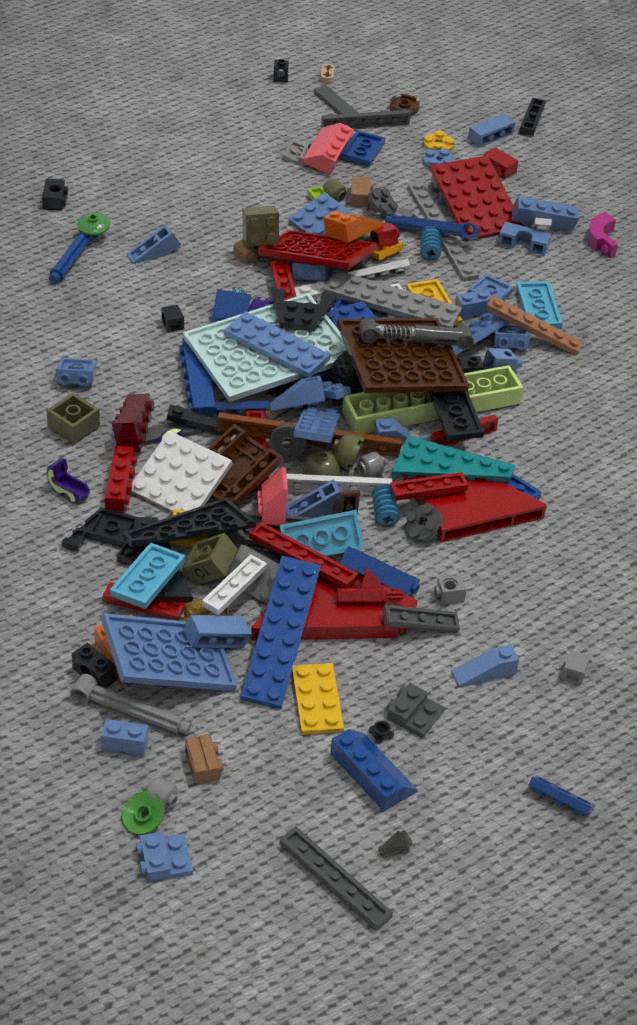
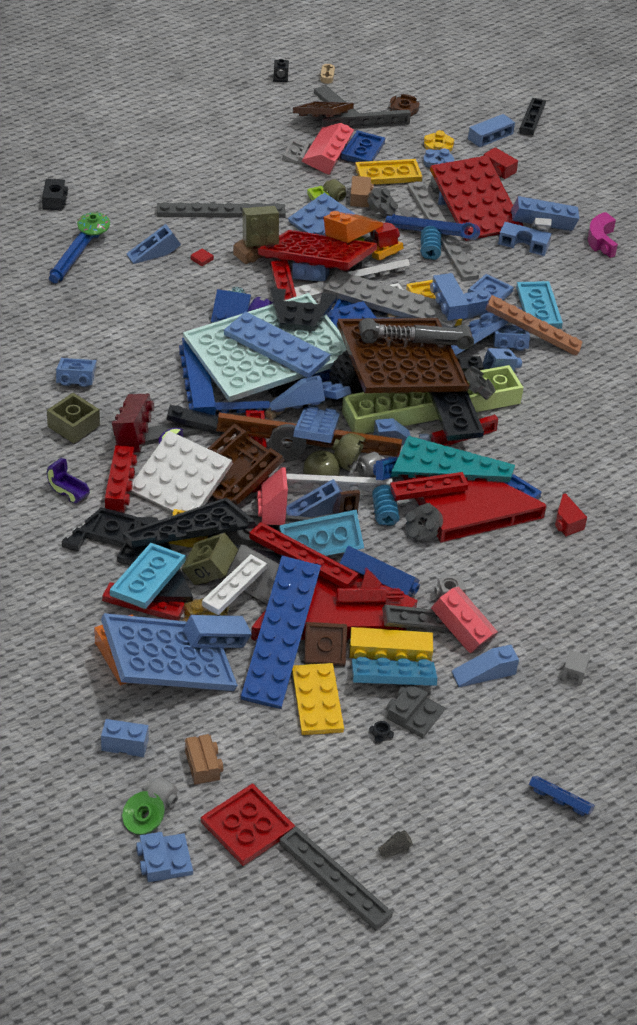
(88, 689): light grey piece -> none
(90, 661): black brick -> none
(172, 318): black brick -> none
(202, 257): none -> red tile
(210, 210): none -> dark grey plate
(247, 824): none -> red plate
(325, 643): none -> reddish brown tile
(328, 109): none -> reddish brown plate
(371, 769): blue slope -> none
(384, 467): none -> blue plate
(390, 171): none -> yellow plate
(390, 644): none -> yellow brick
(394, 672): none -> dark azure plate
(449, 296): none -> medium blue brick
(463, 619): none -> coral slope
(478, 383): none -> dark grey plate
(569, 517): none -> red slope

